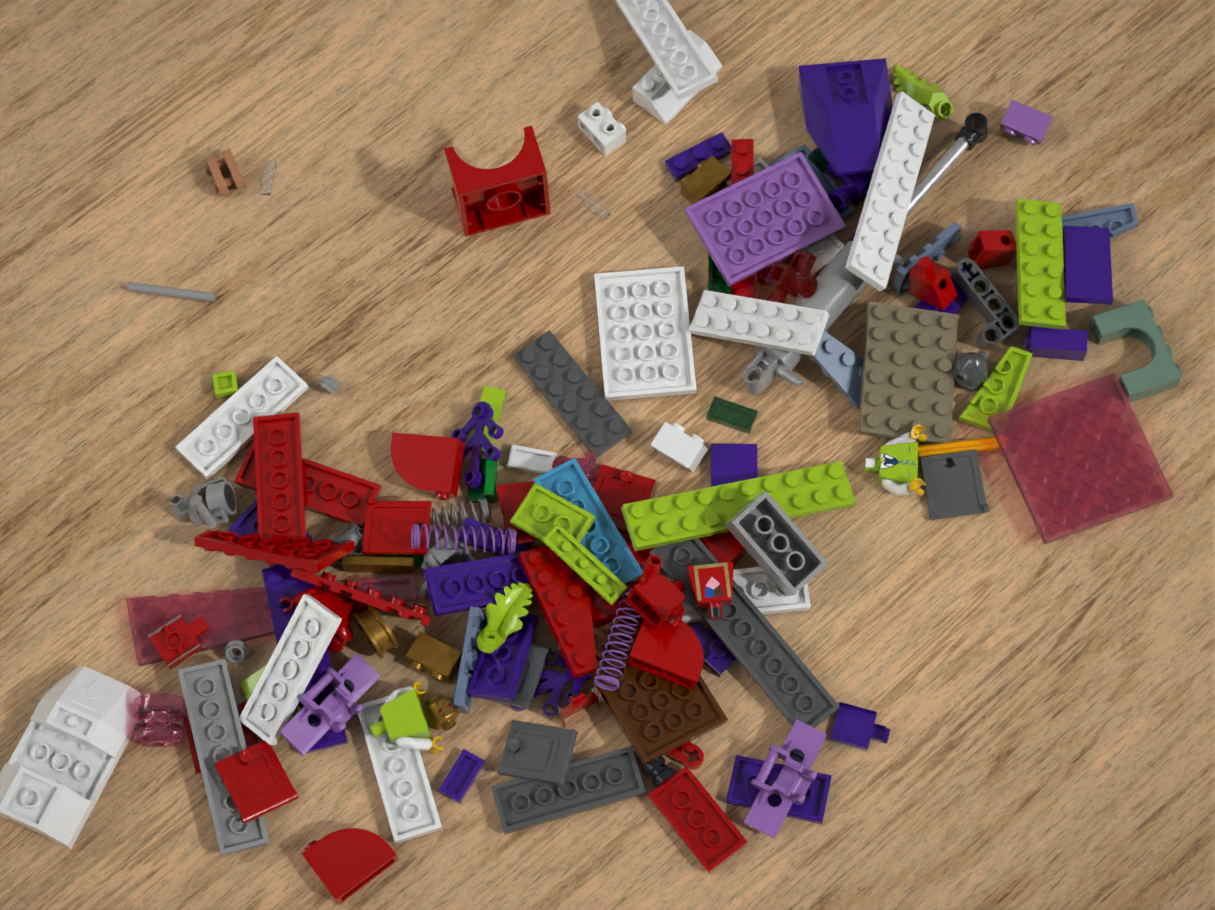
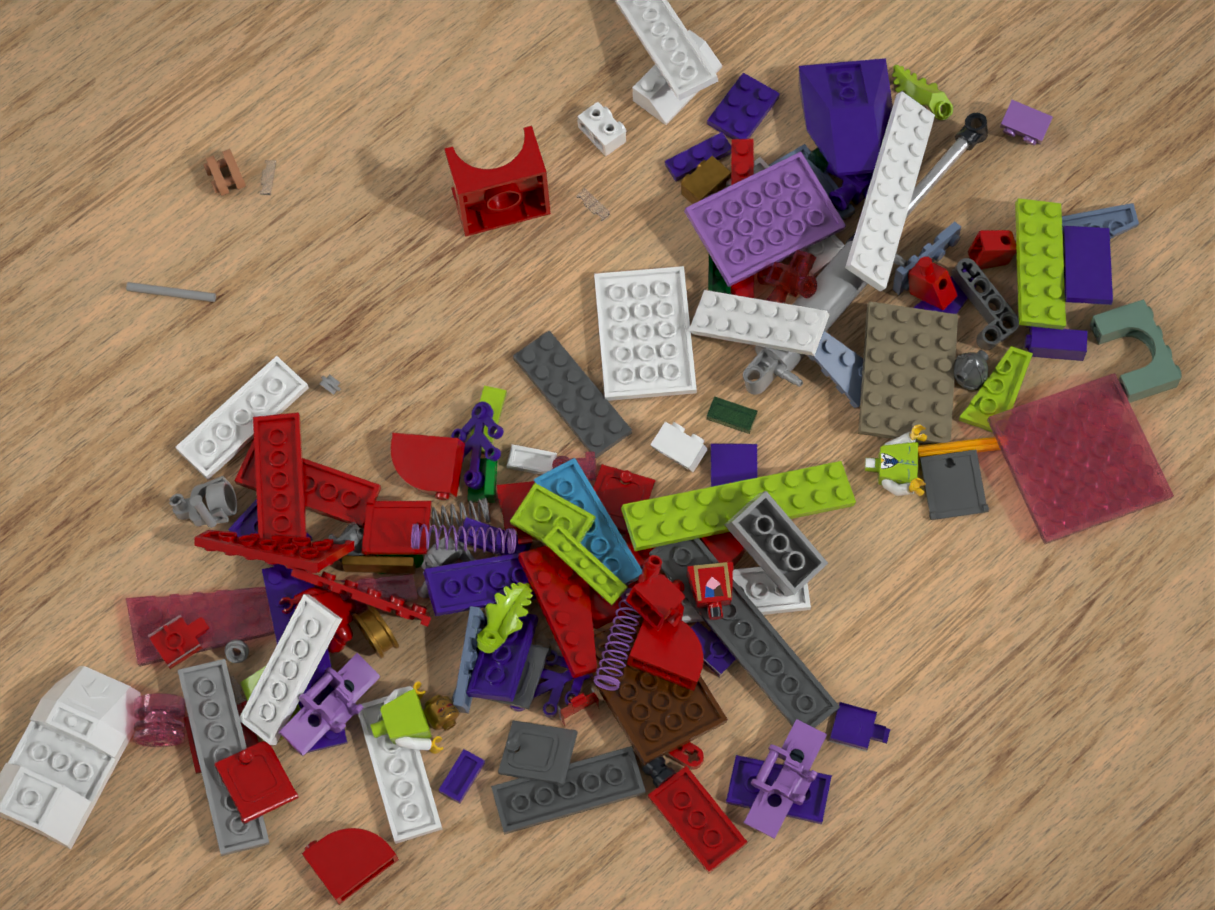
(225, 383): lime plate -> none
(434, 657): pearl gold brick -> none
(743, 108): none -> dark purple plate

